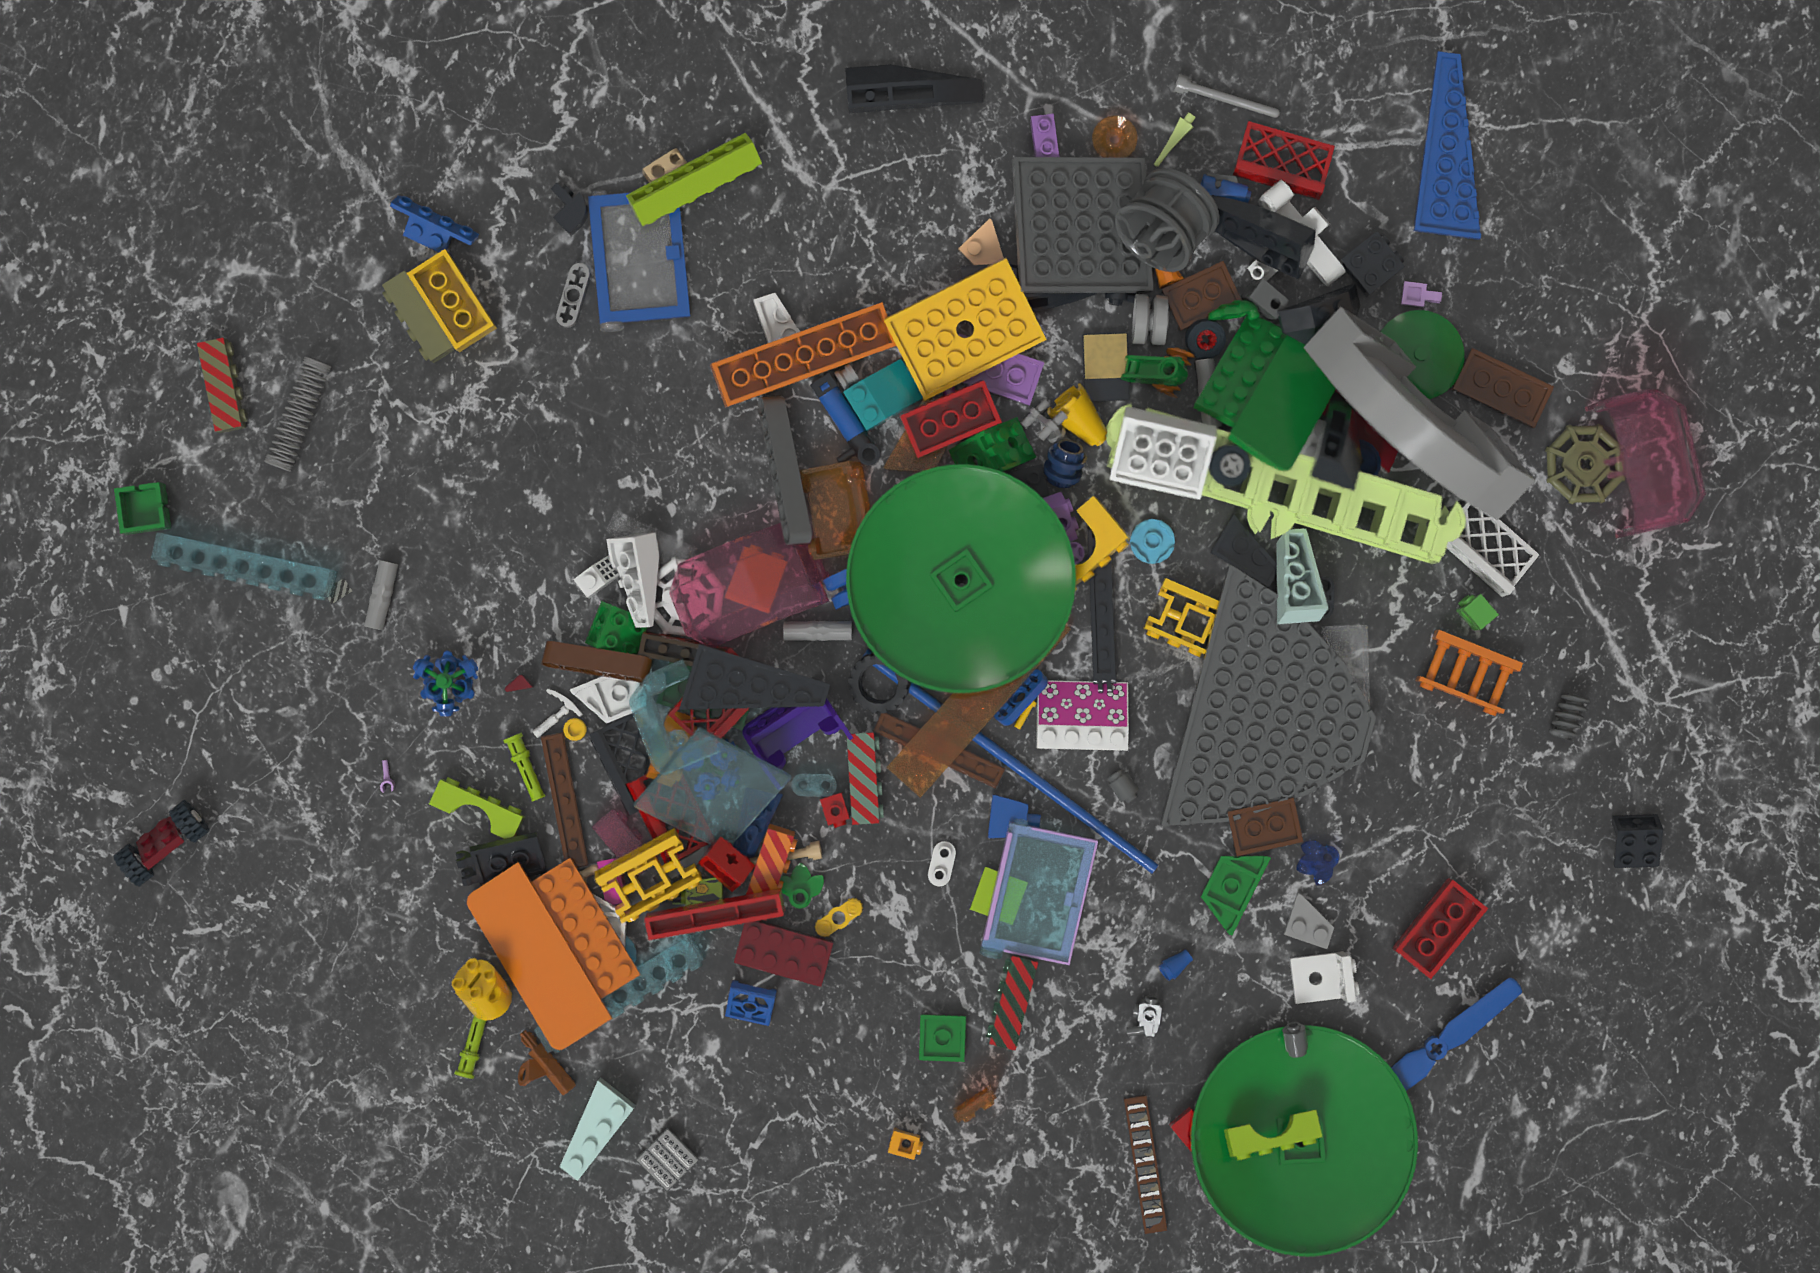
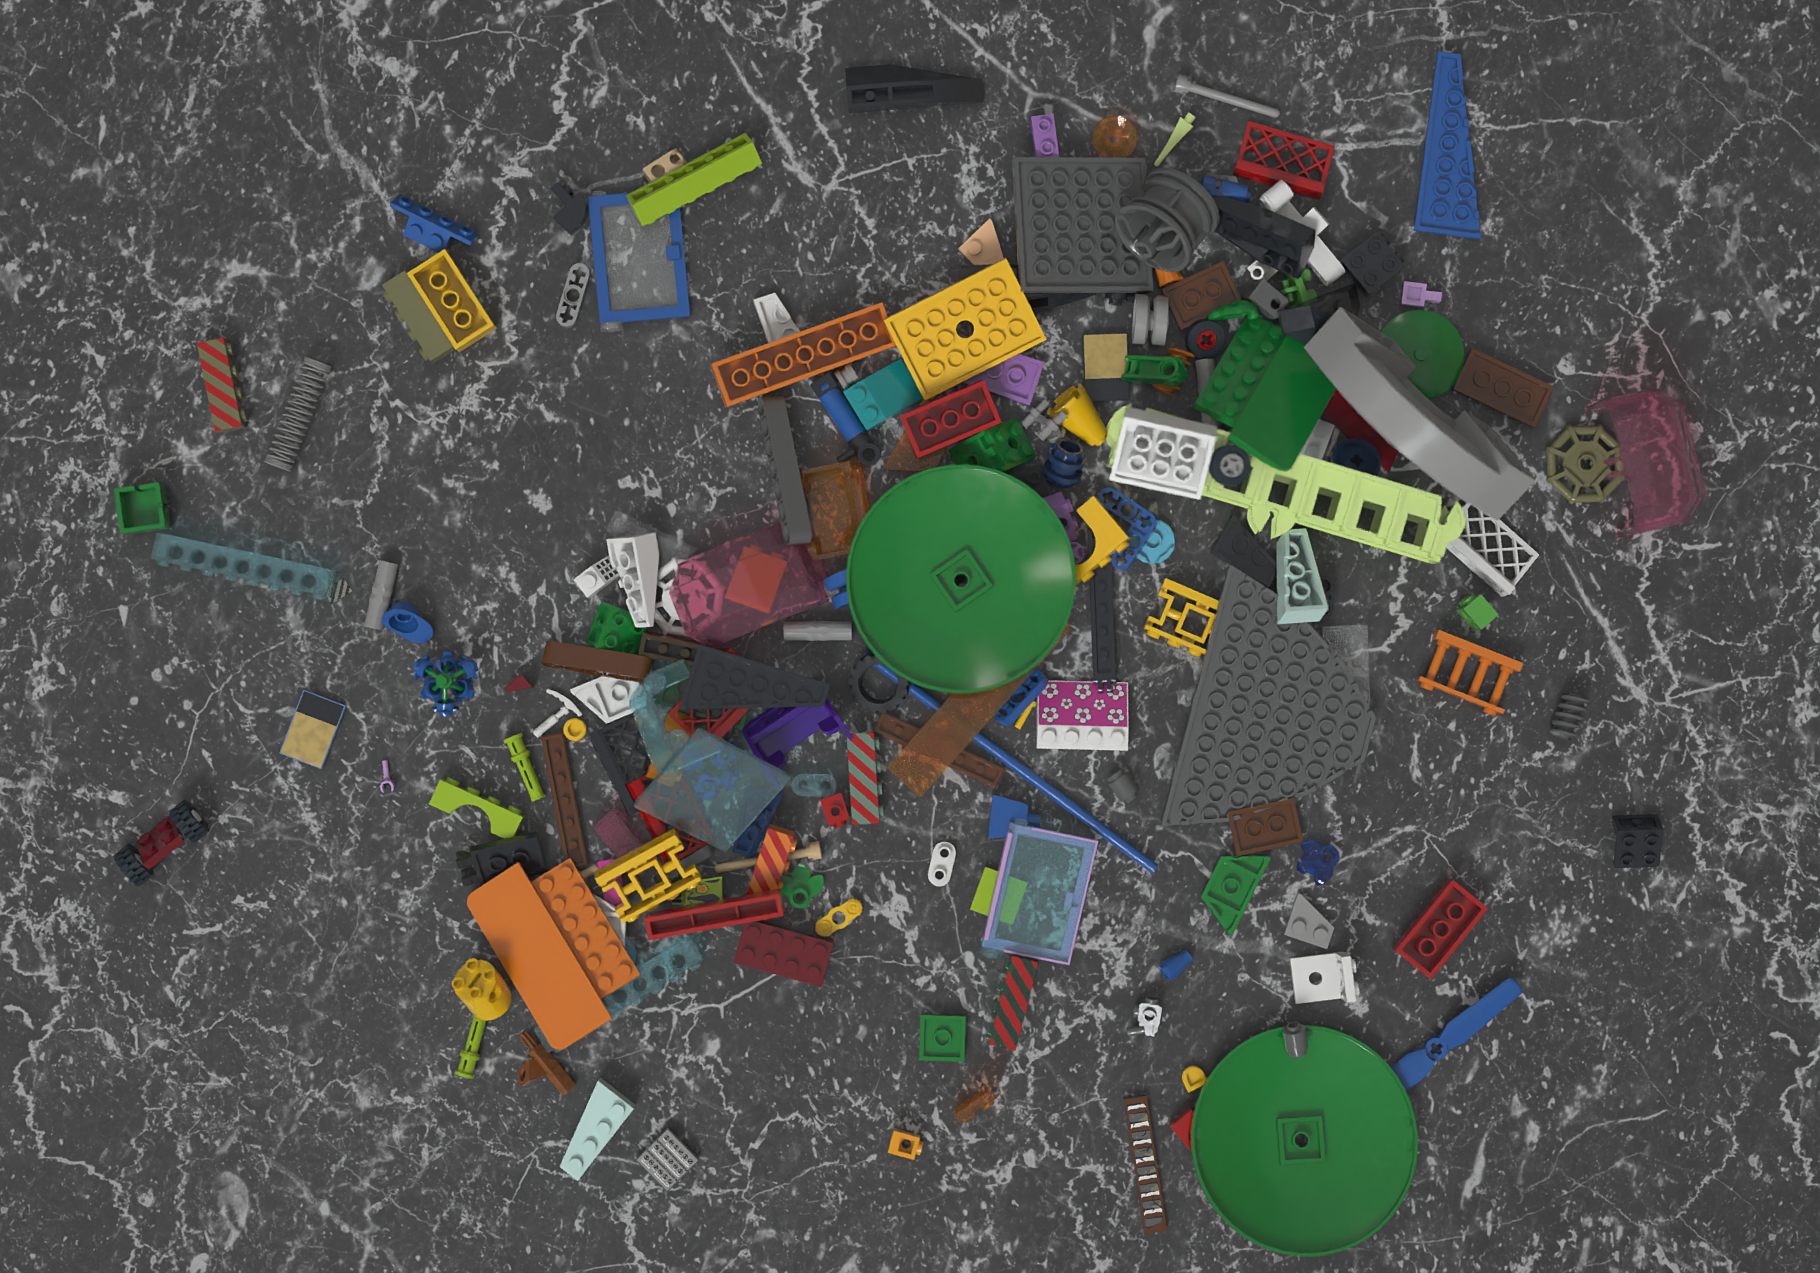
(313, 729): none -> tile
(406, 621): none -> blue piece
(726, 864): red brick -> none
(748, 1014): blue piece -> none
(1135, 529): none -> blue beam
(1193, 1077): none -> yellow tile
(1245, 1140): lime arch -> none
(1295, 288): none -> bright green hips
(1338, 447): black wedge -> none

